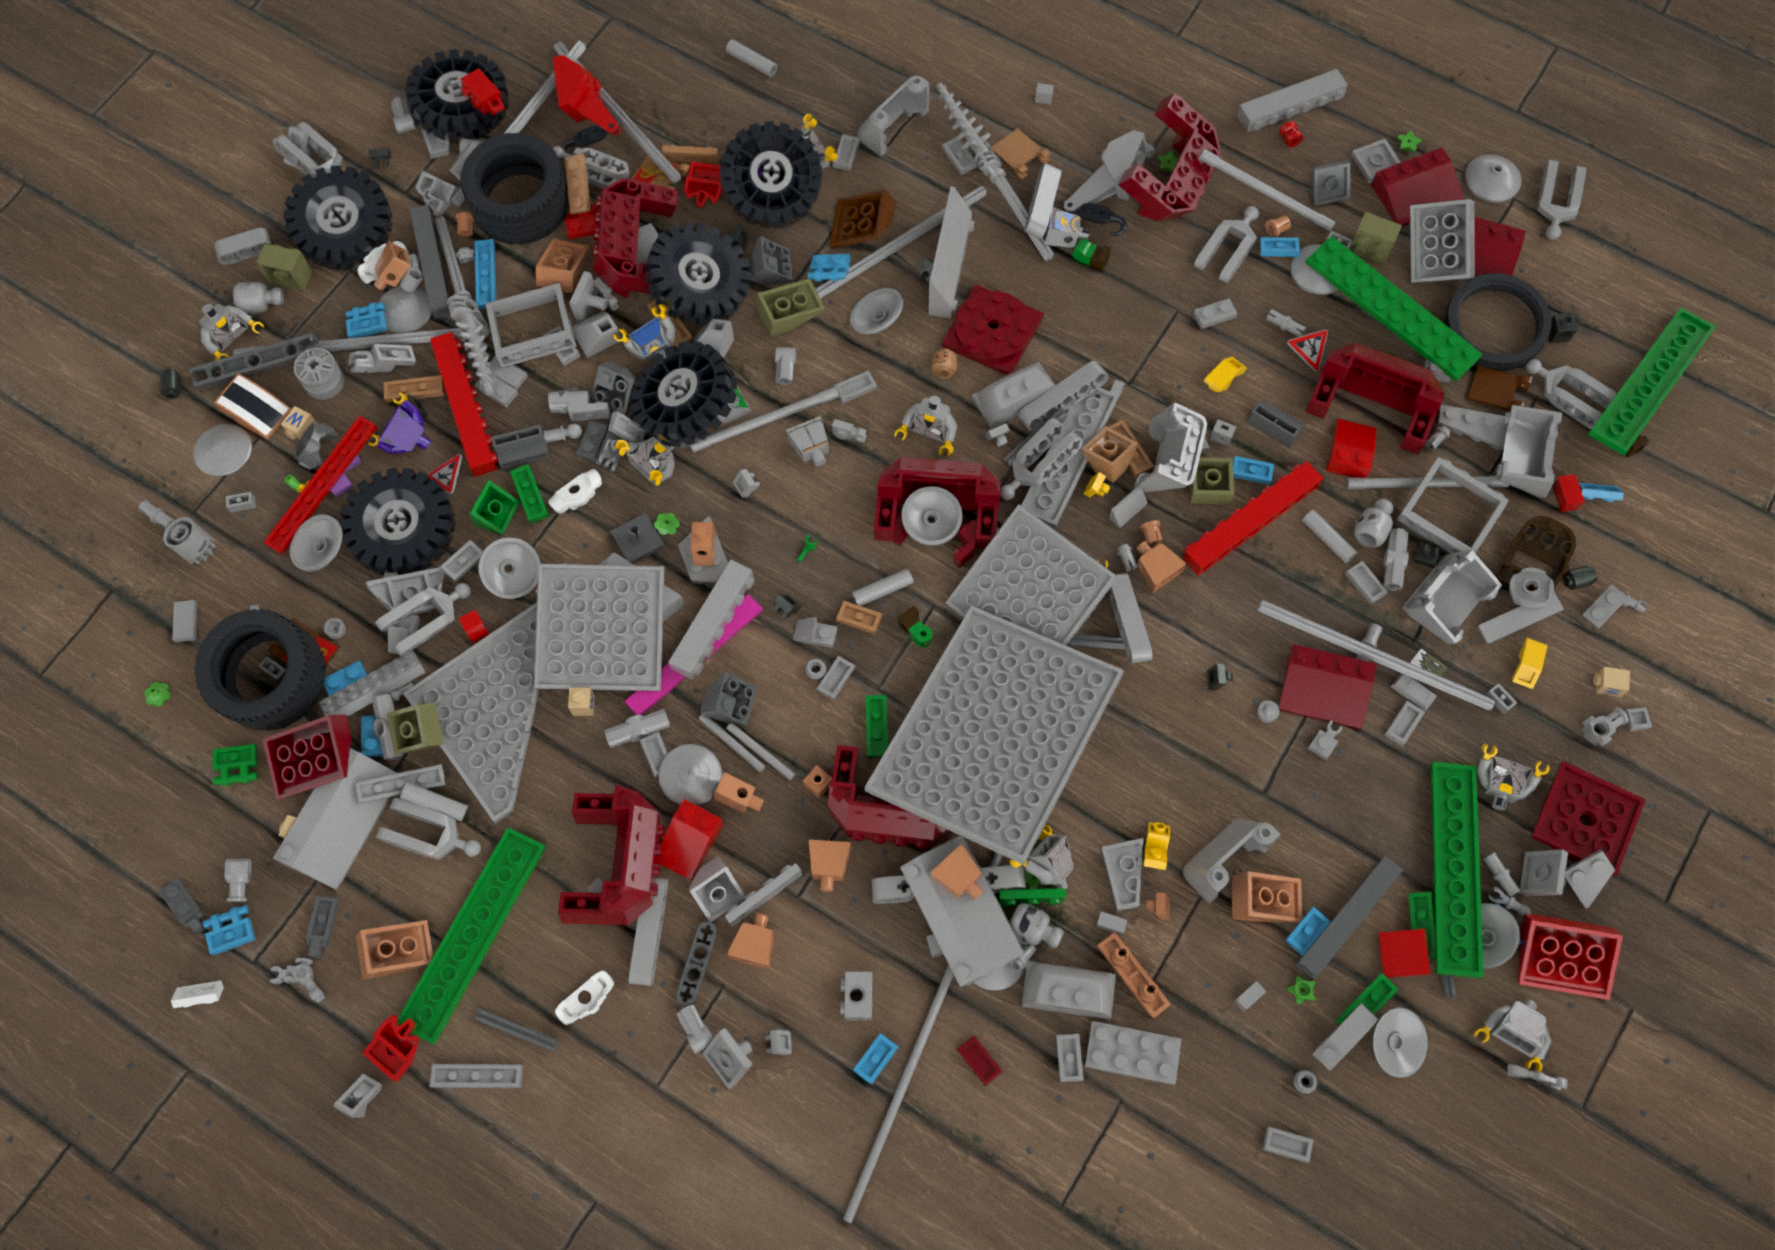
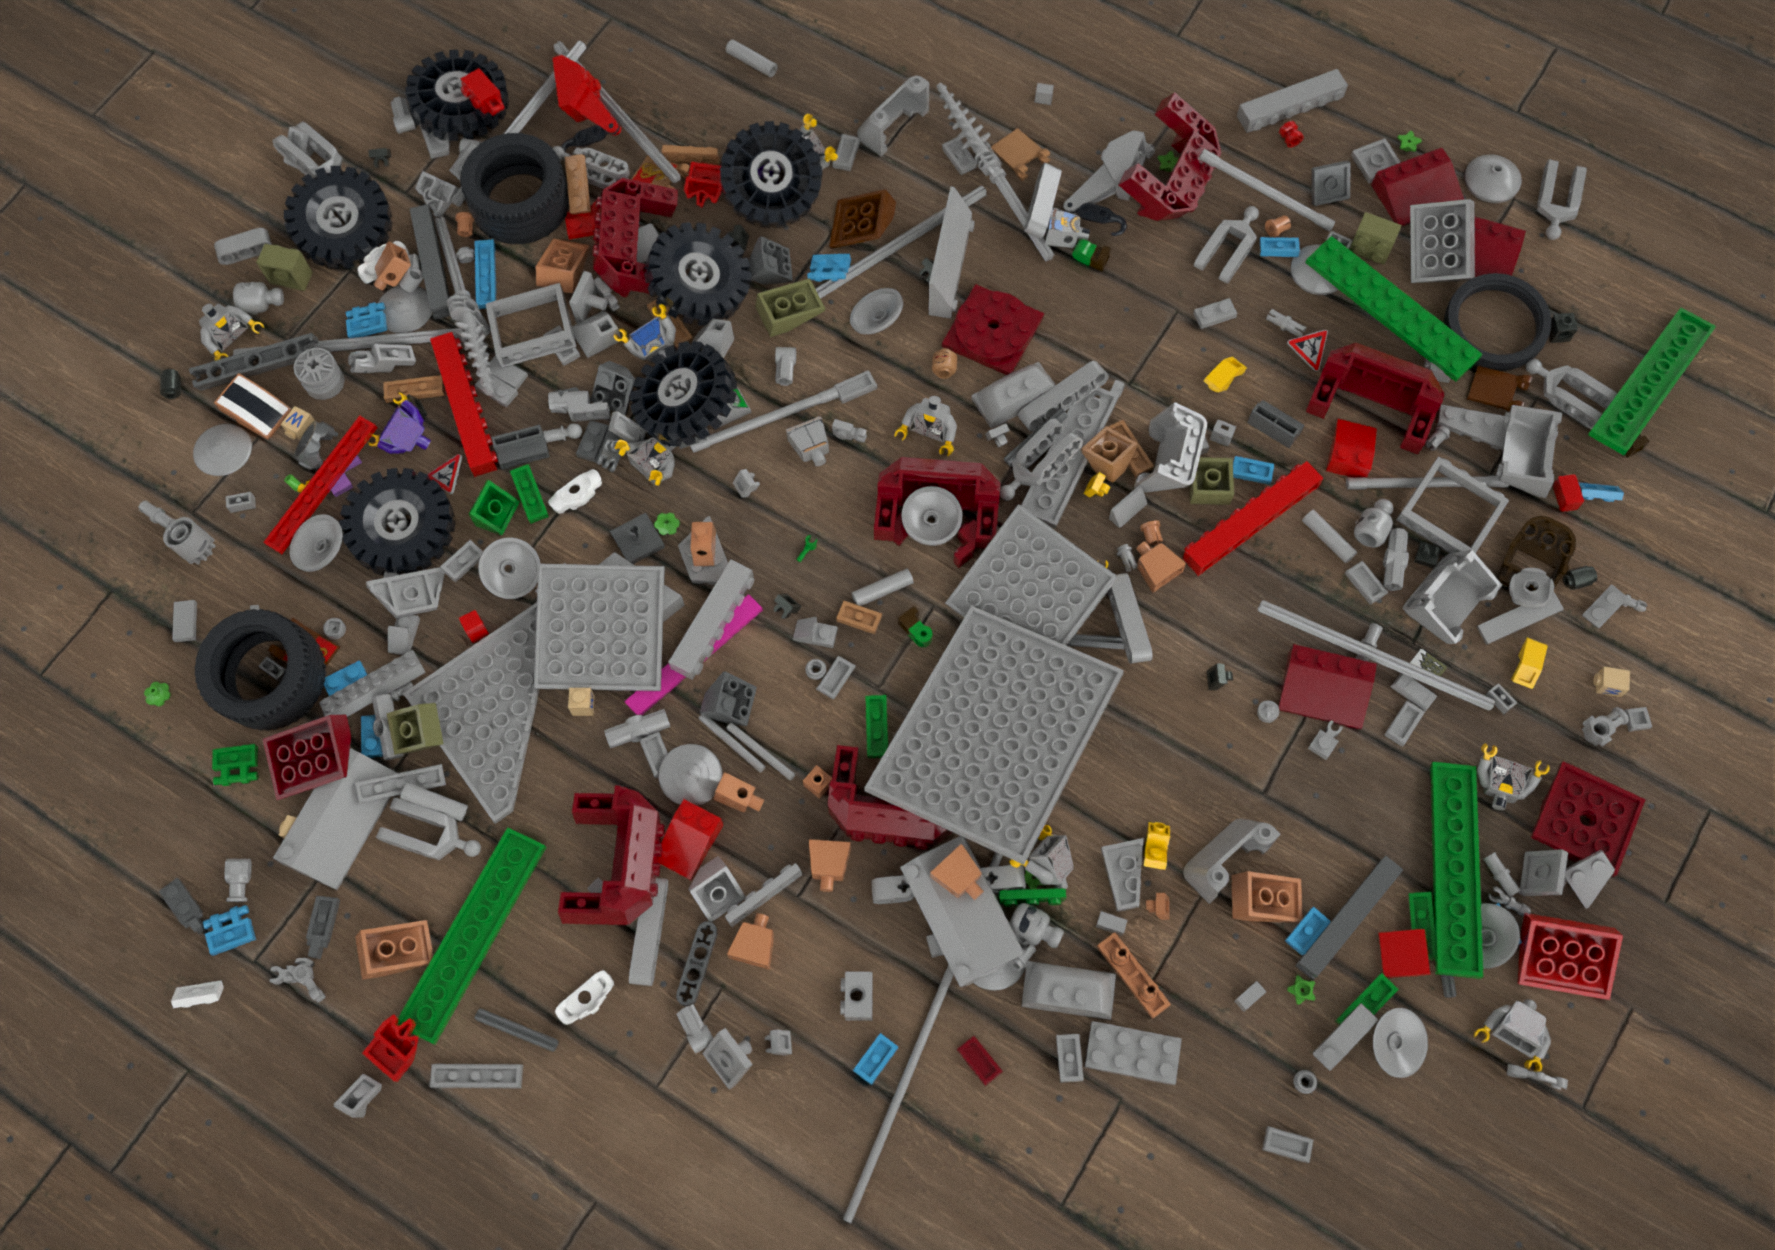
(442, 603): light grey piece -> none

